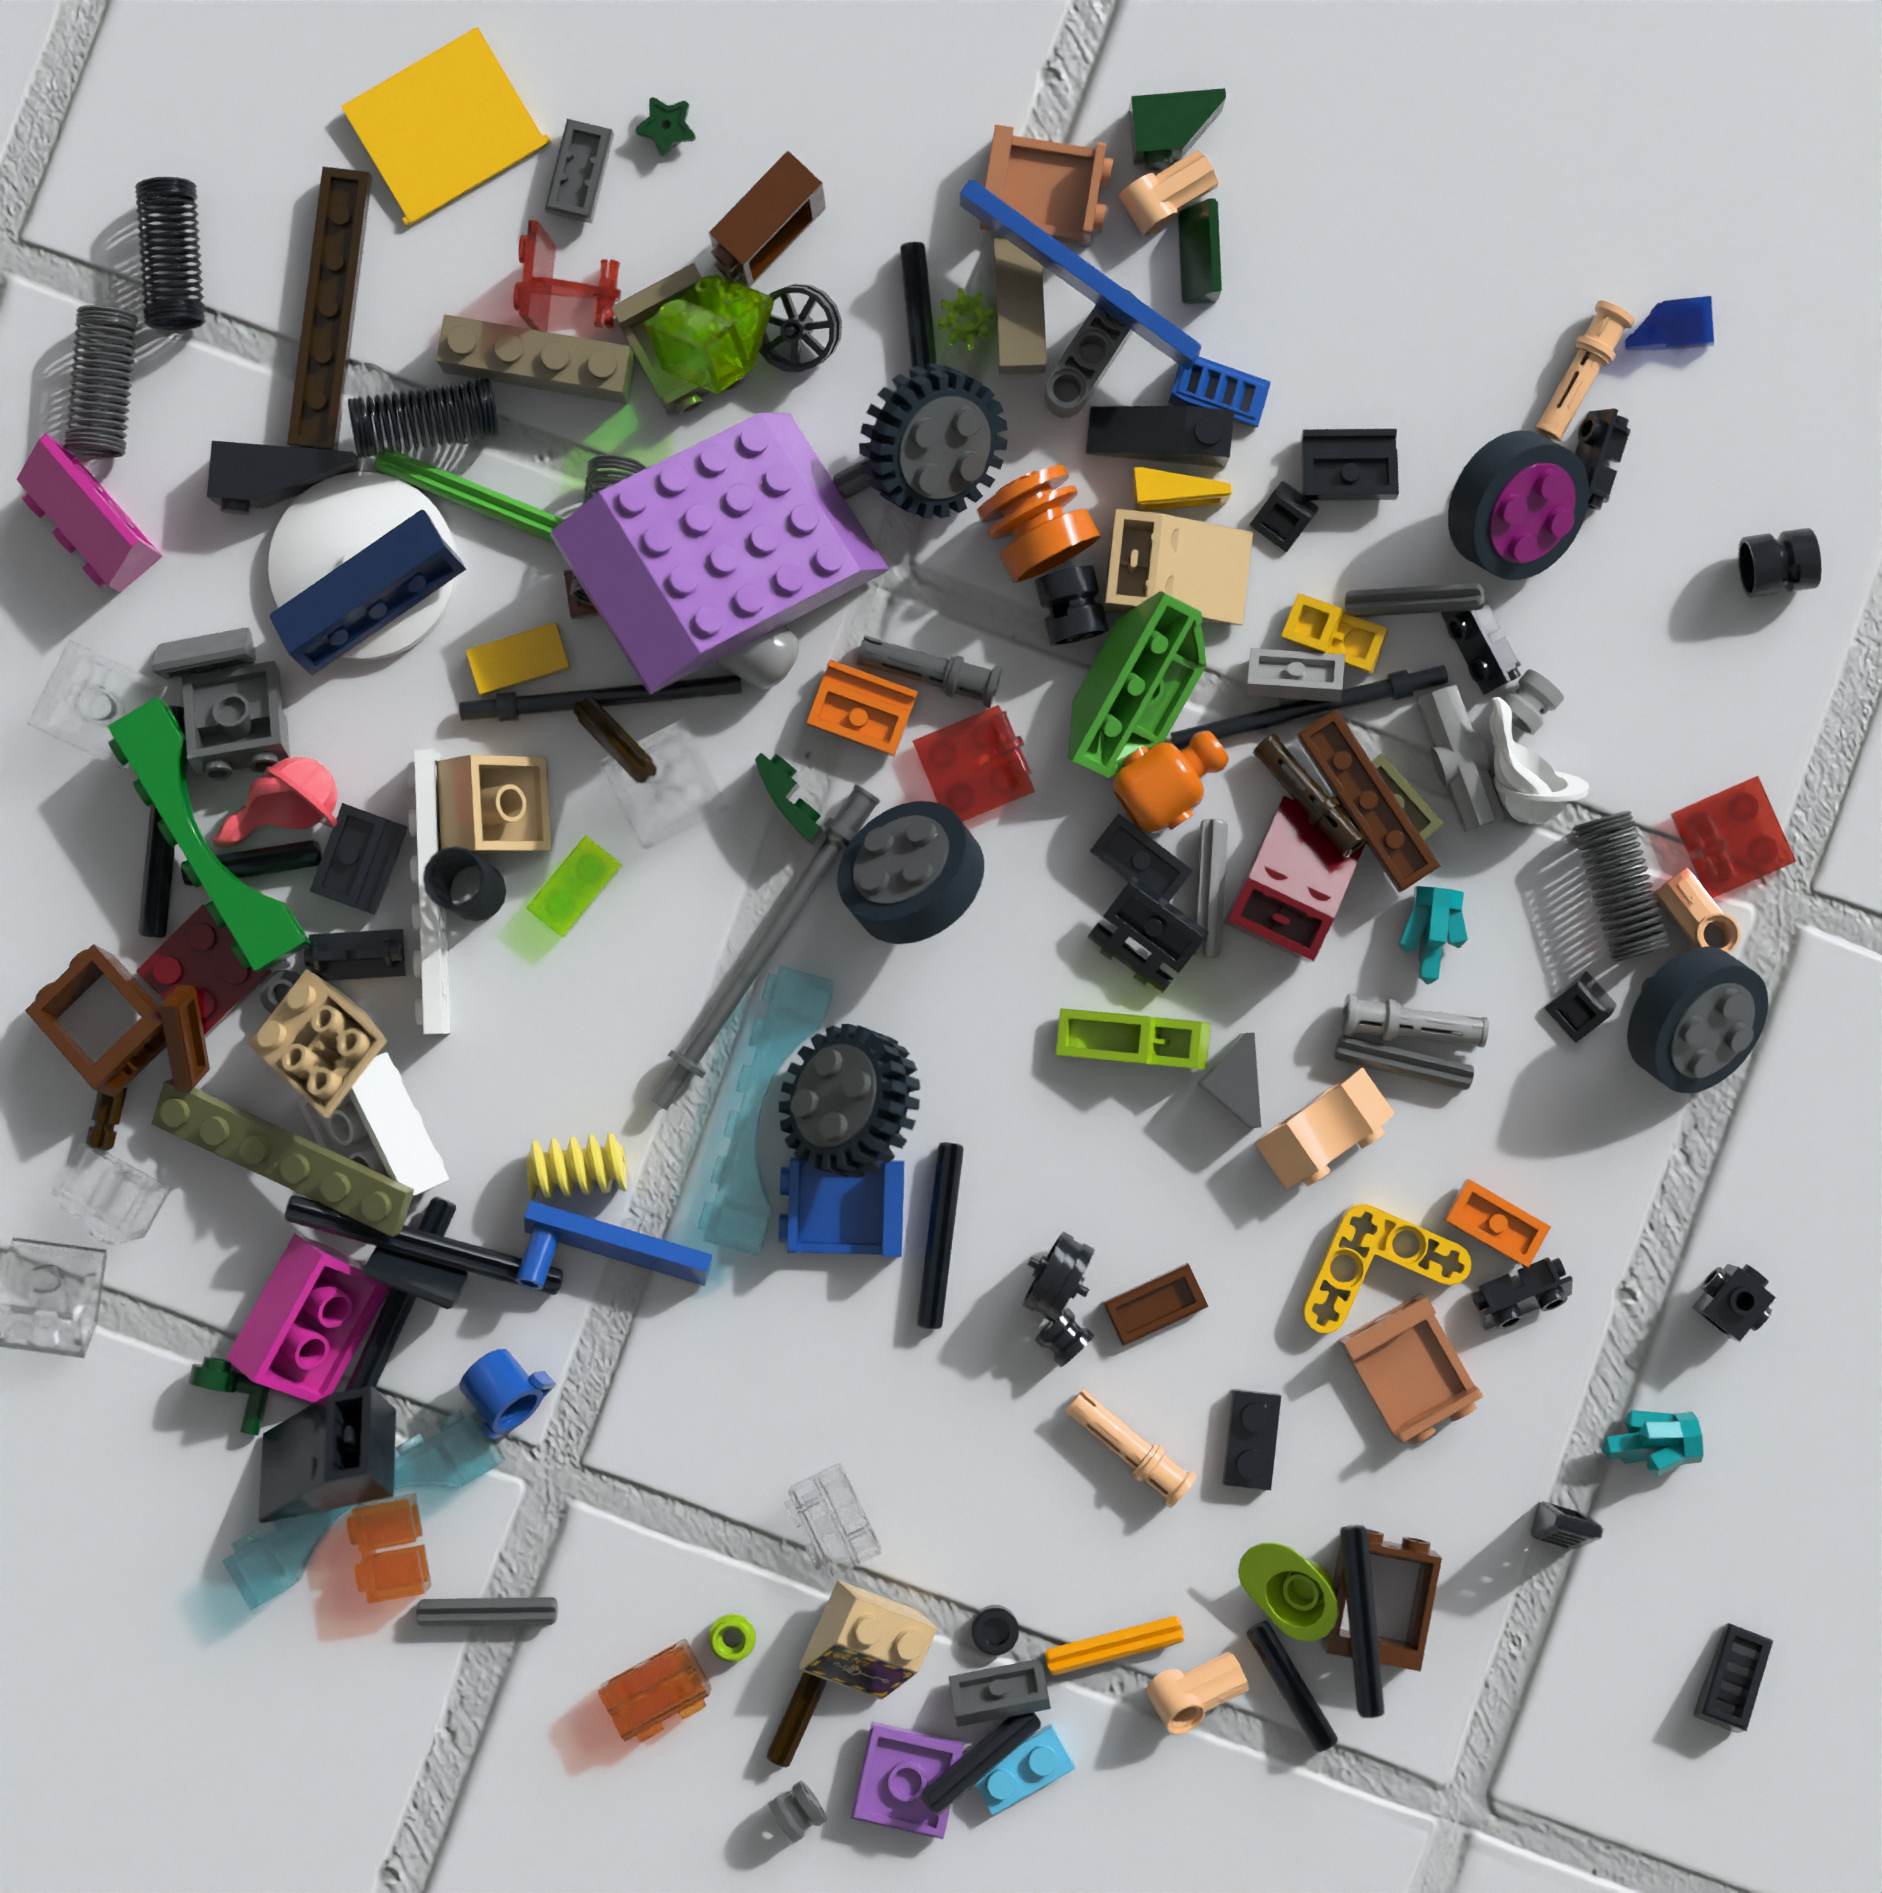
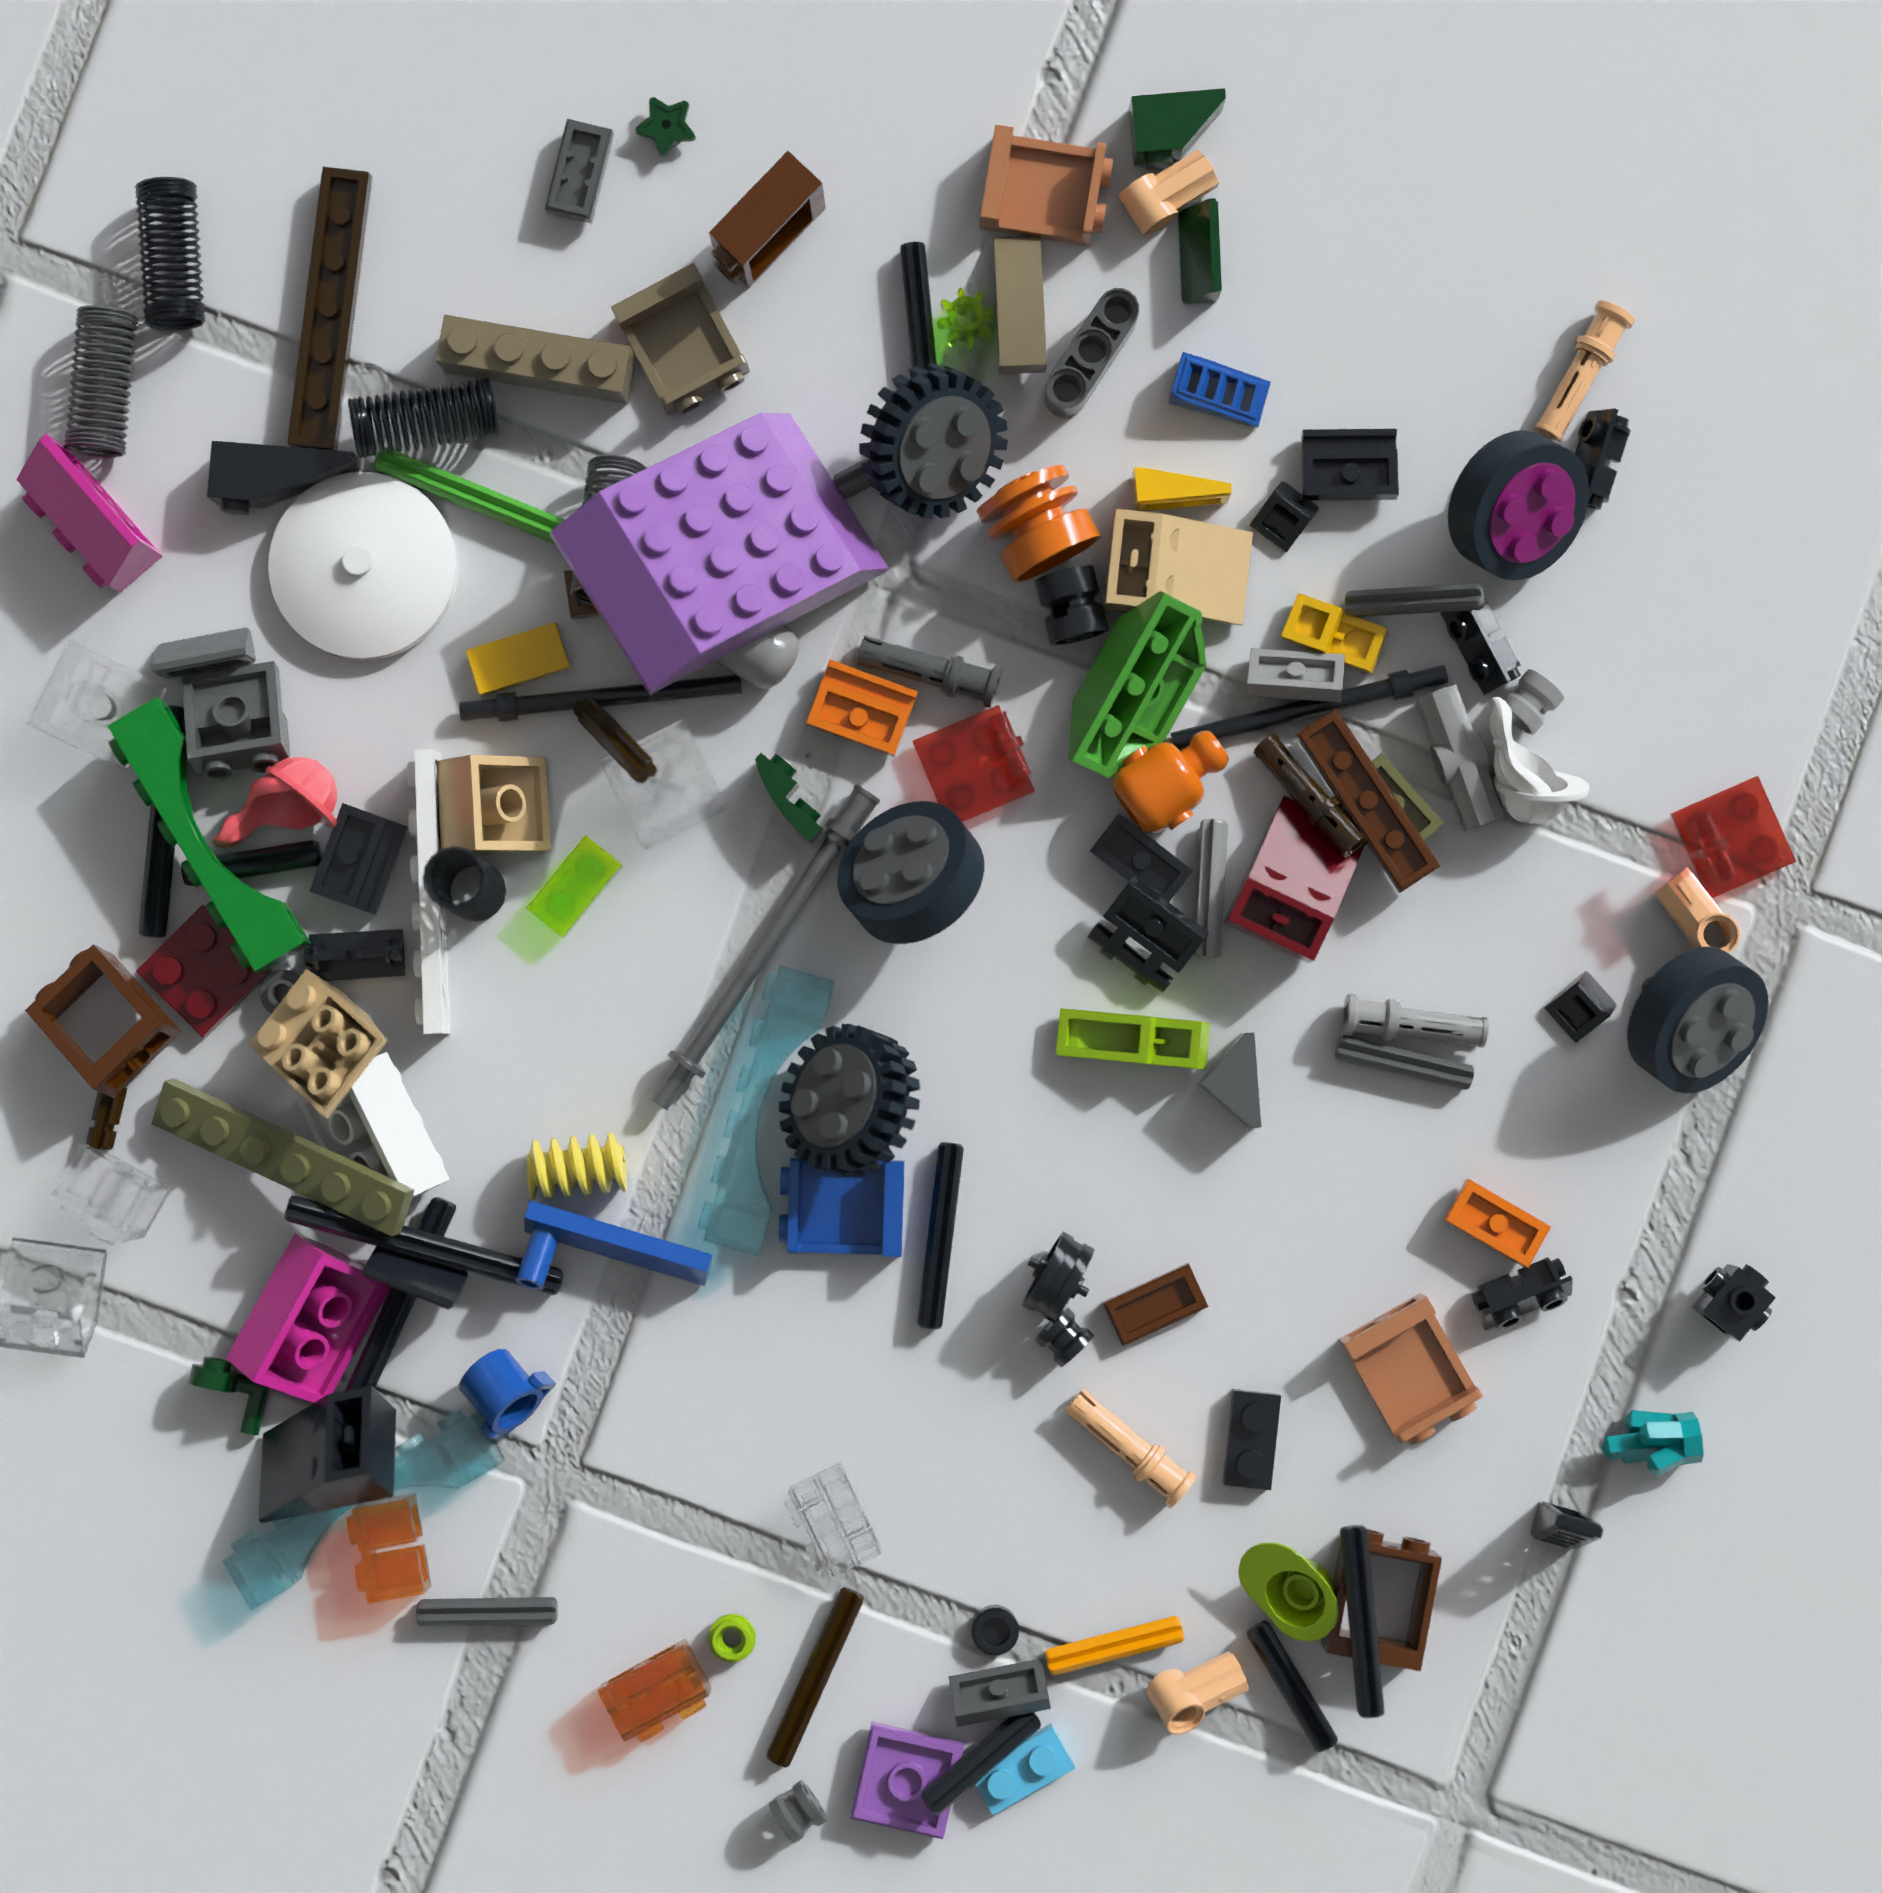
(184, 1037): reddish brown tile -> none
(366, 593): dark blue panel -> none
(444, 125): yellow piece -> none
(535, 291): clear red plate -> none
(711, 332): clear neon green slope -> none
(800, 327): black wheel -> none
(867, 1642): tan slope -> none
(1079, 274): blue tile -> none
(1162, 434): black slope -> none
(1325, 1129): light nougat brick -> none
(1378, 1243): yellow beam -> none
(1434, 920): teal rock -> none
(1602, 832): dark grey piece -> none
(1675, 326): clear blue slope -> none
(1750, 1685): black slope -> none
(1785, 561): black wheel -> none

